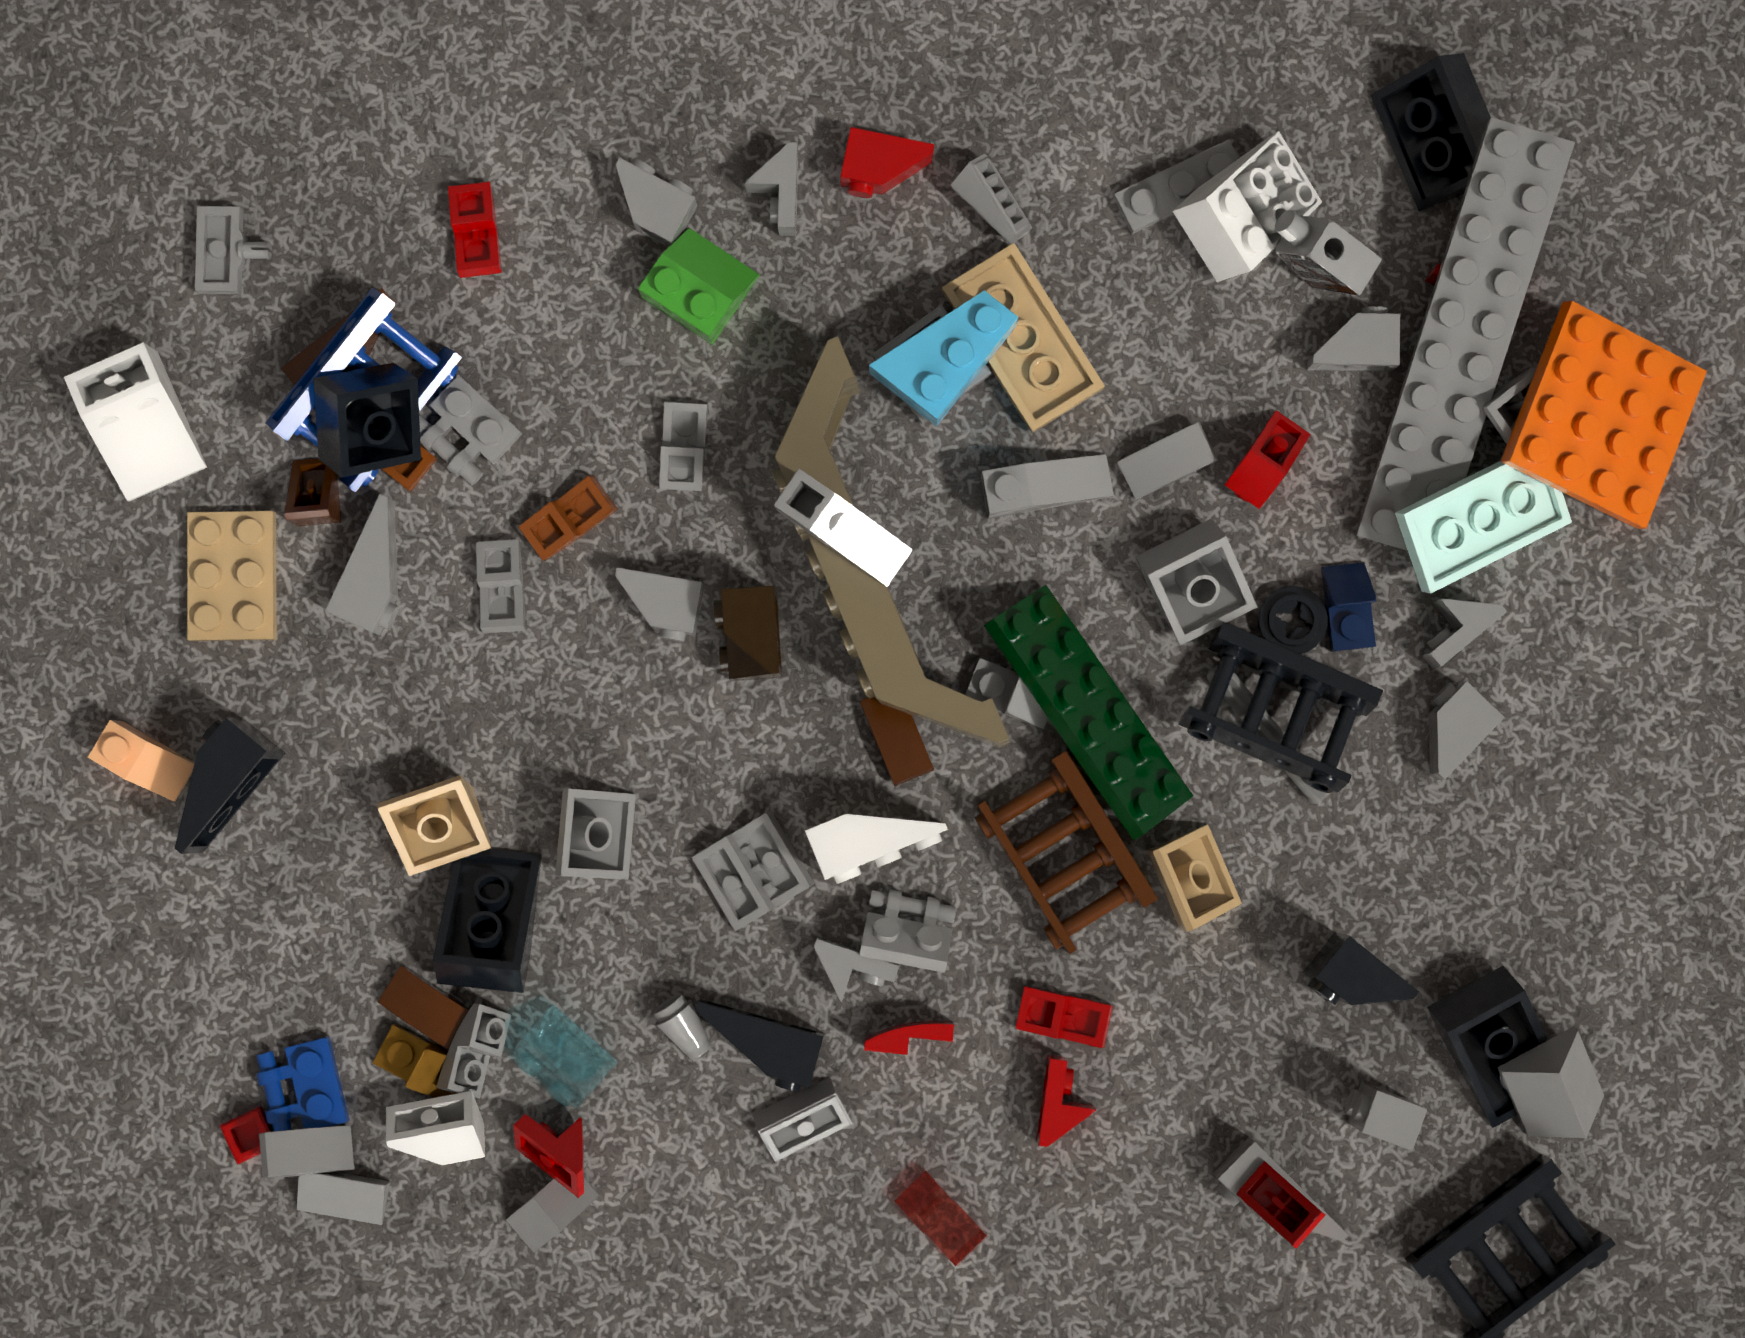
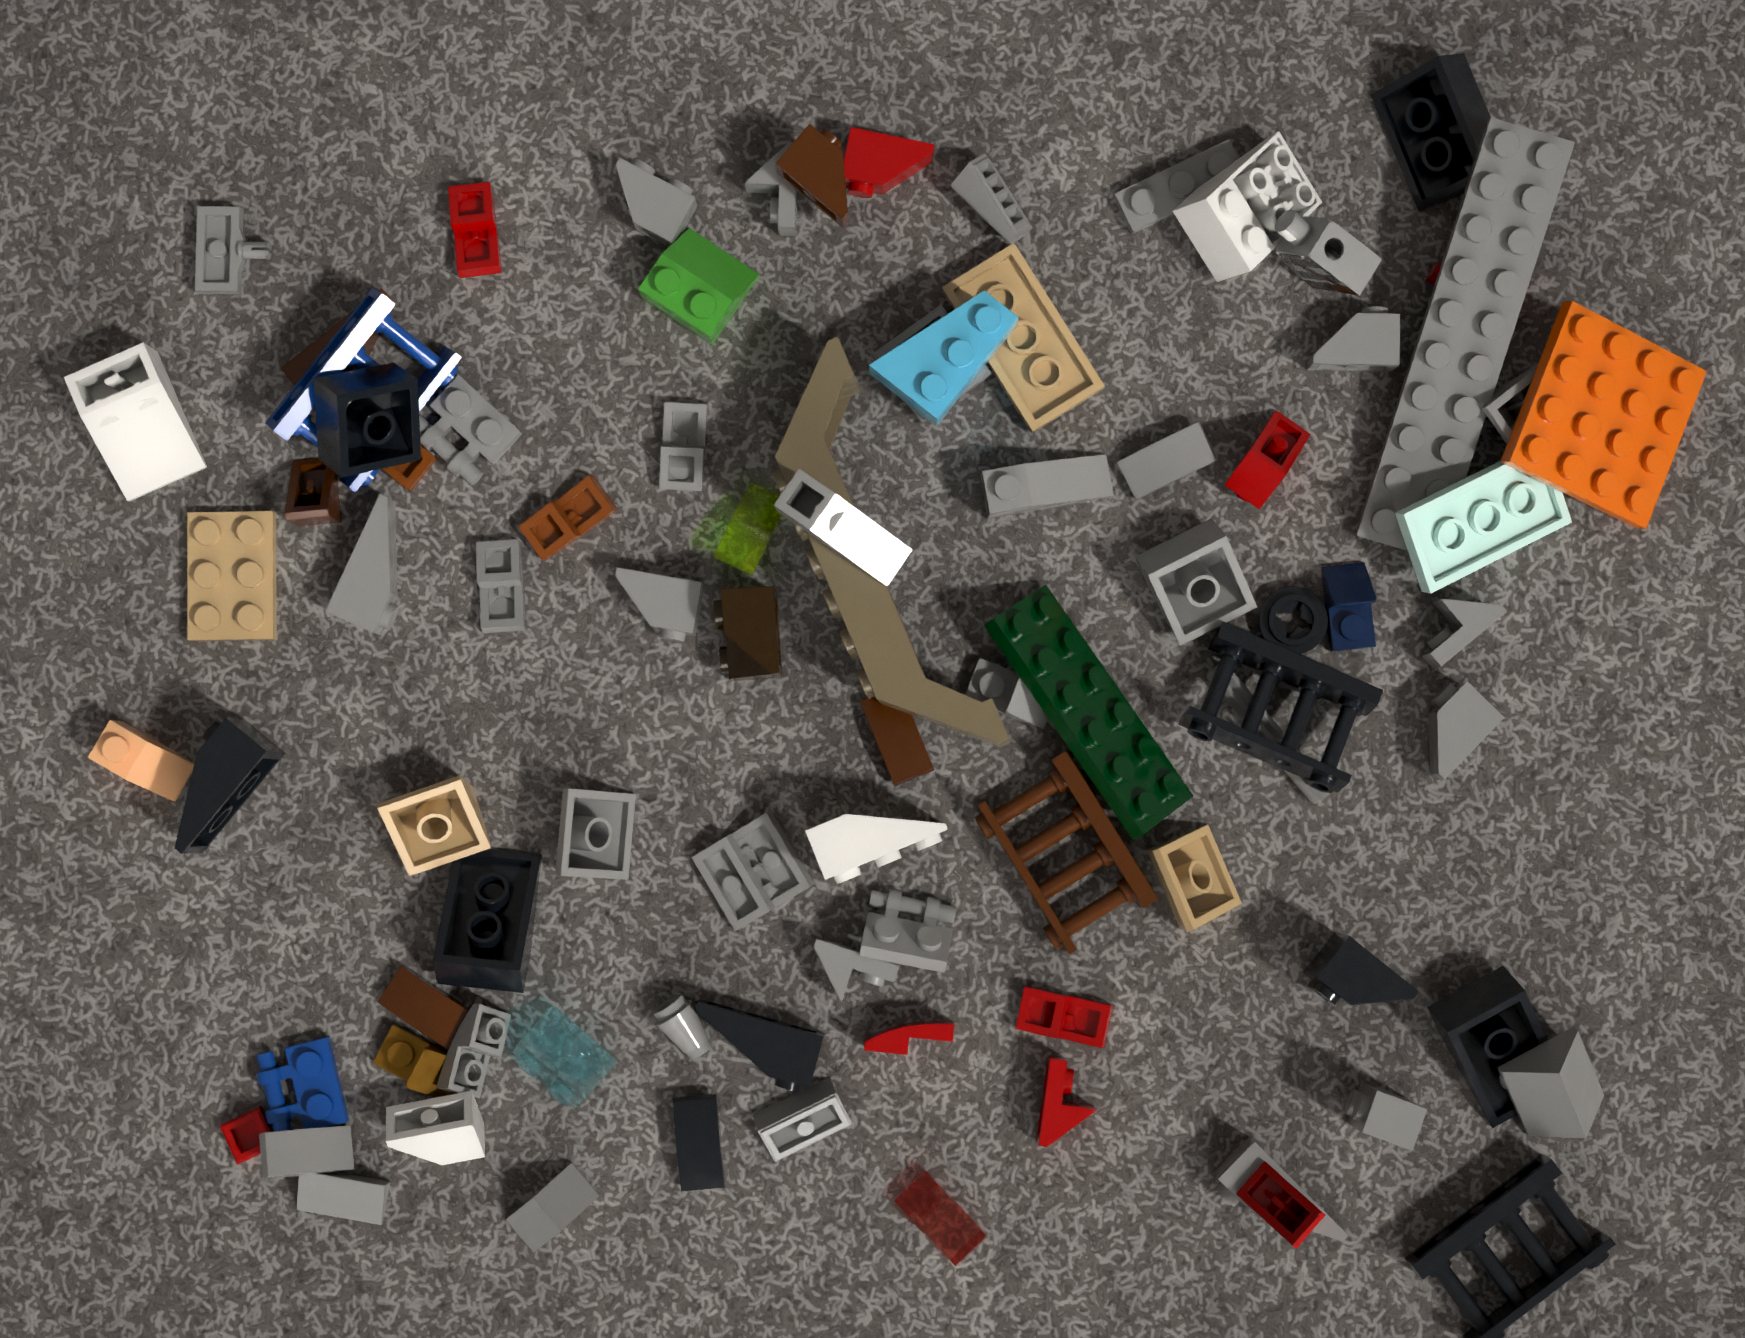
(558, 1157): red slope -> none
(698, 1142): none -> black slope
(749, 530): none -> clear neon green slope
(817, 171): none -> reddish brown slope

